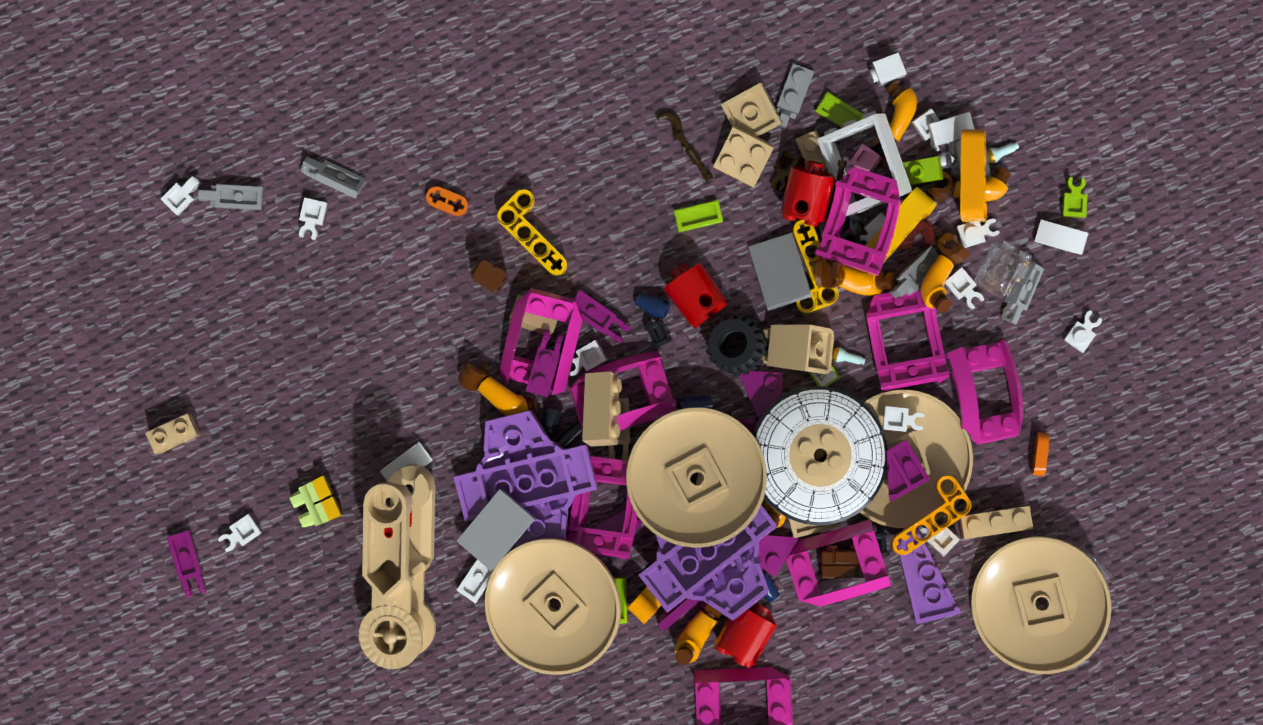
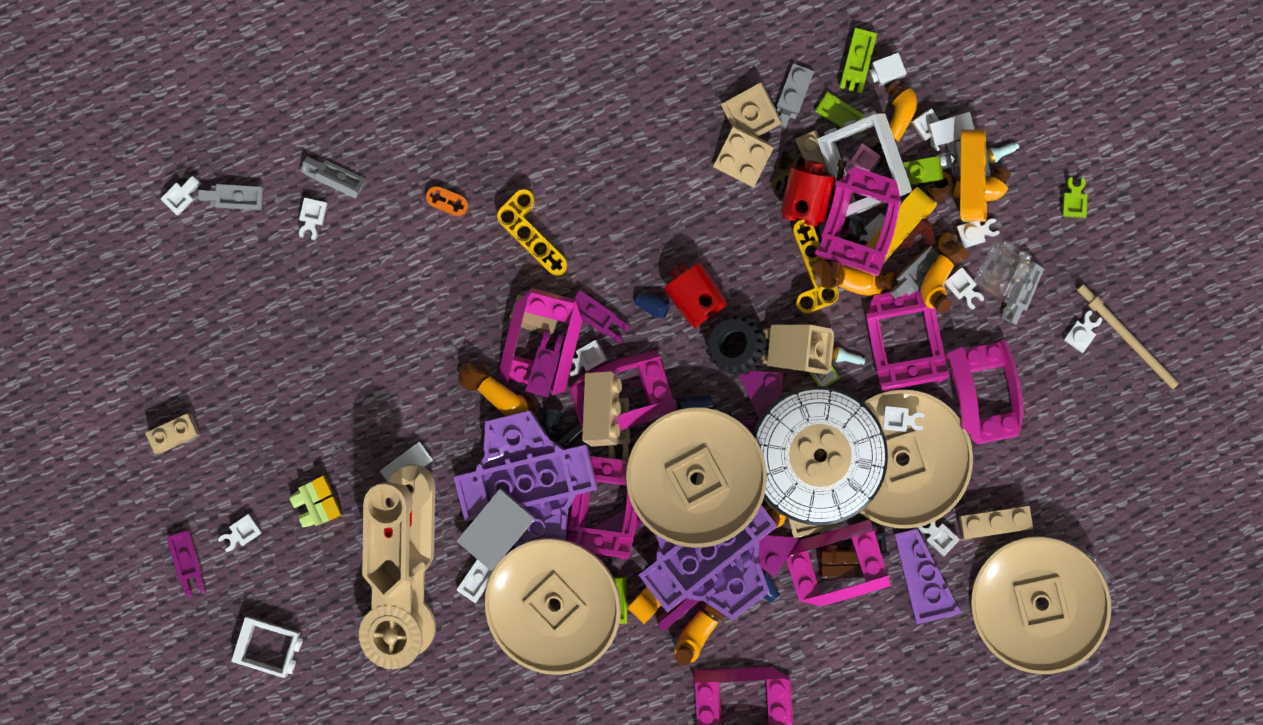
(244, 640): none -> white window
(488, 276): reddish brown brick -> none
(658, 334): black bush -> none
(678, 134): dark brown piece -> none
(698, 216): lime tile -> none
(747, 635): red cylinder -> none
(780, 271): light grey tile -> none
(858, 59): none -> lime hinge
(903, 470): magenta wing -> none
(928, 521): light orange beam -> none
(1040, 454): orange beam -> none
(1061, 237): white slope -> none
(1096, 304): none -> tan bar

